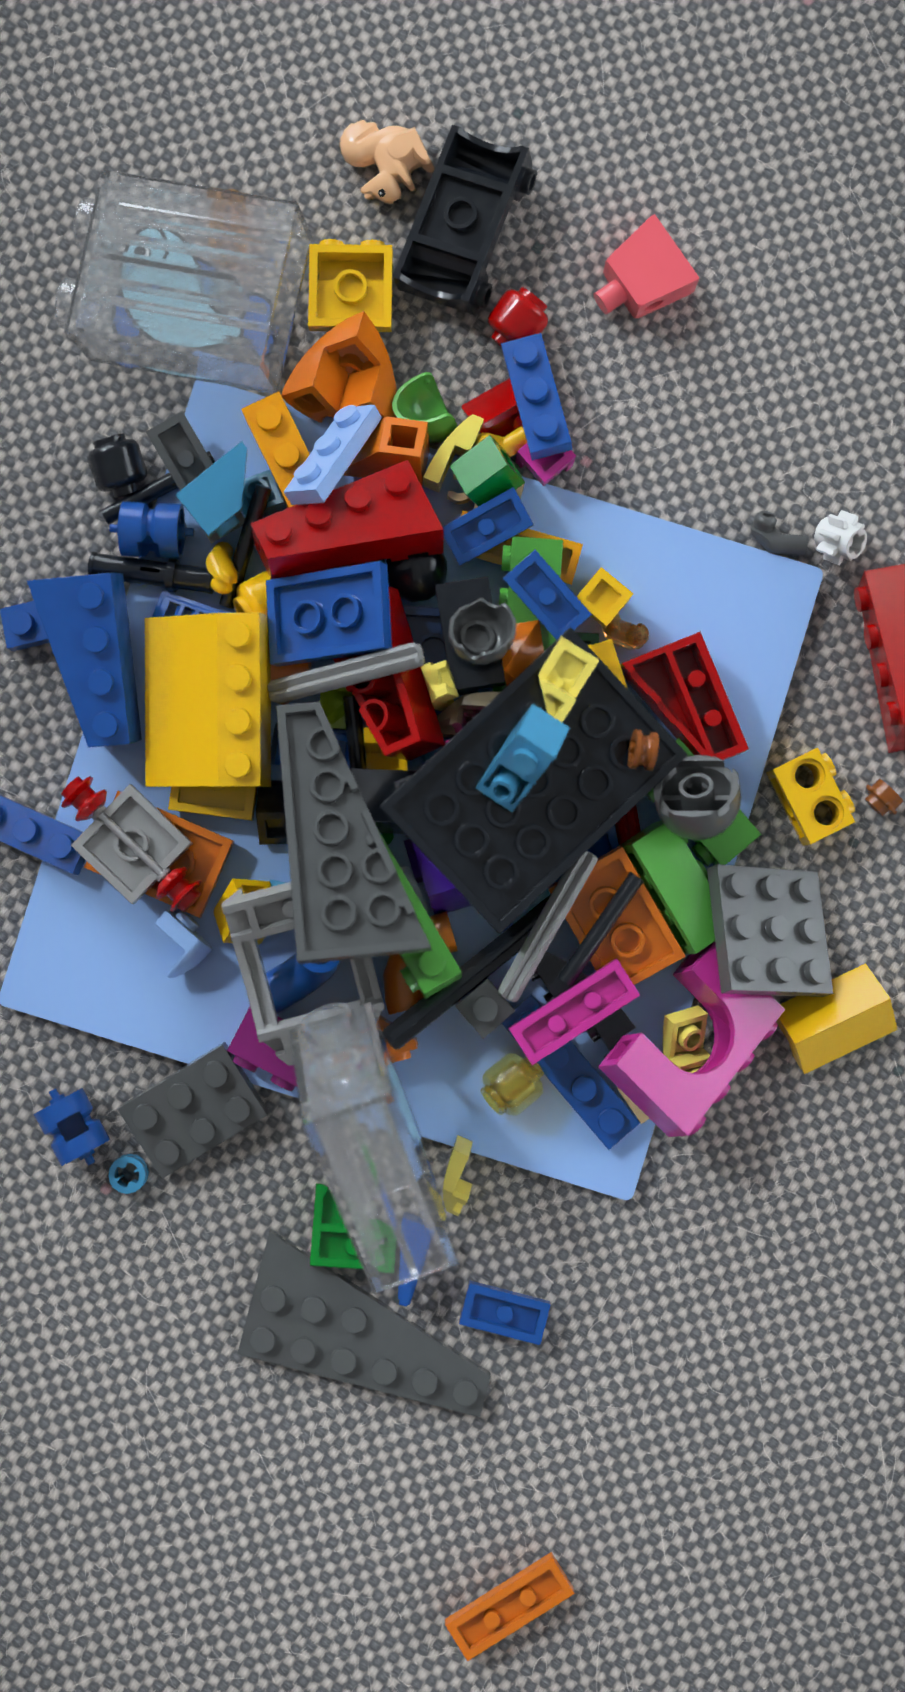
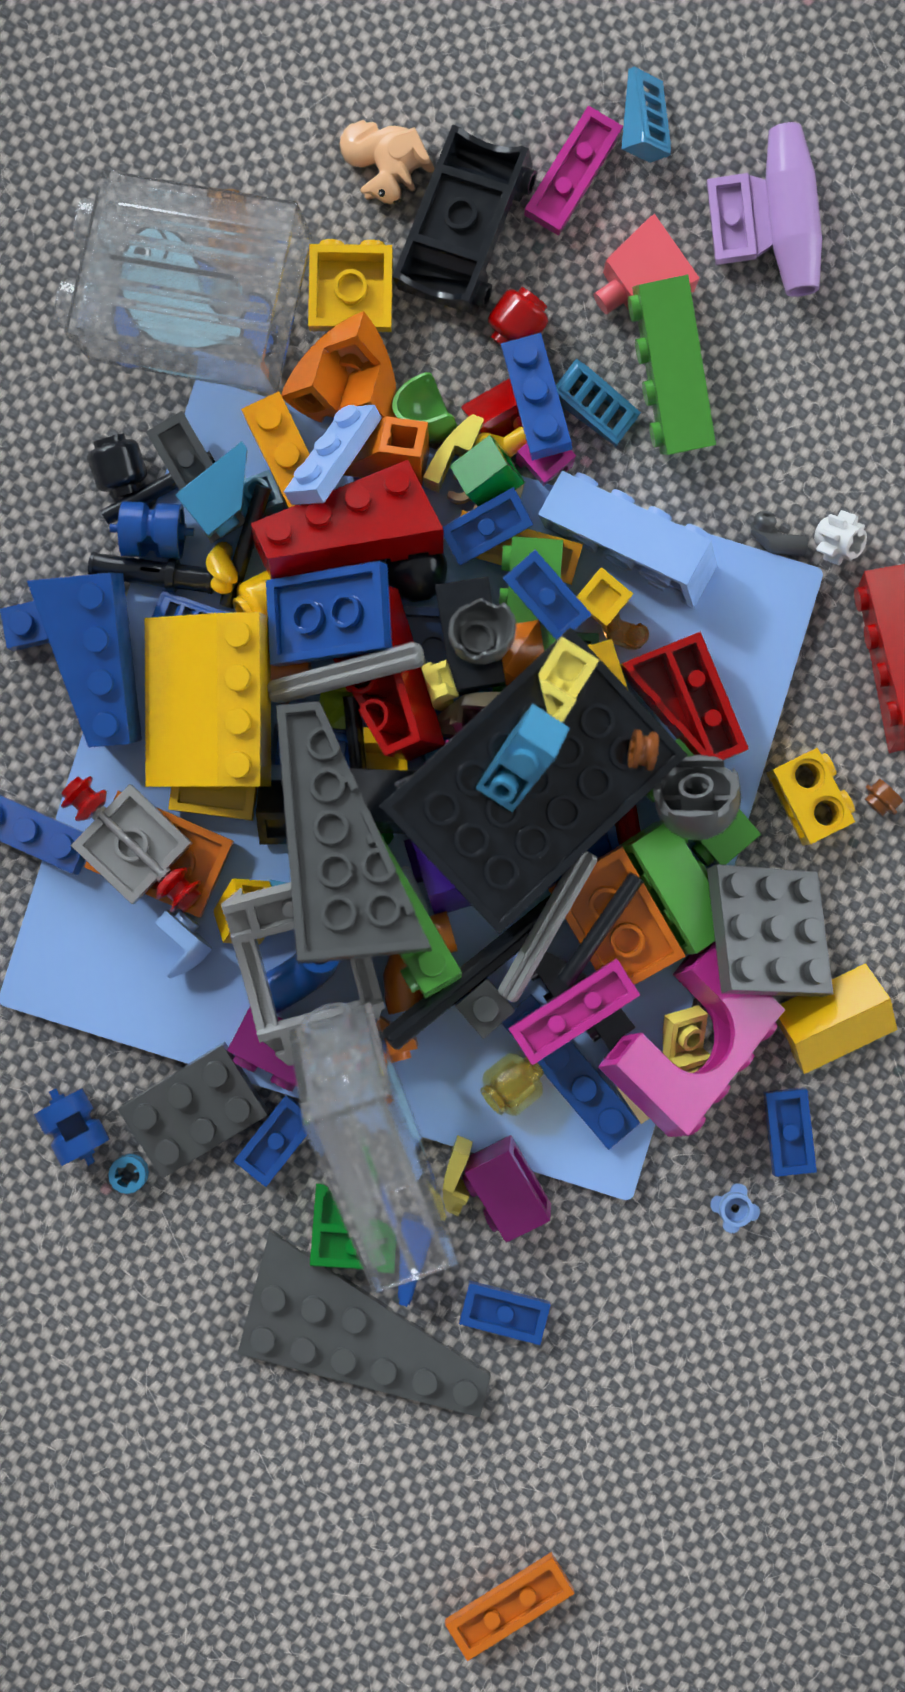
(273, 1142): none -> blue plate
(507, 1189): none -> magenta piece
(573, 170): none -> dark pink plate
(604, 391): none -> dark azure slope
(631, 535): none -> light blue wedge
(645, 127): none -> dark azure slope
(673, 365): none -> bright green brick
(734, 1220): none -> light blue plate
(776, 212): none -> lavender plate
(789, 1132): none -> blue plate

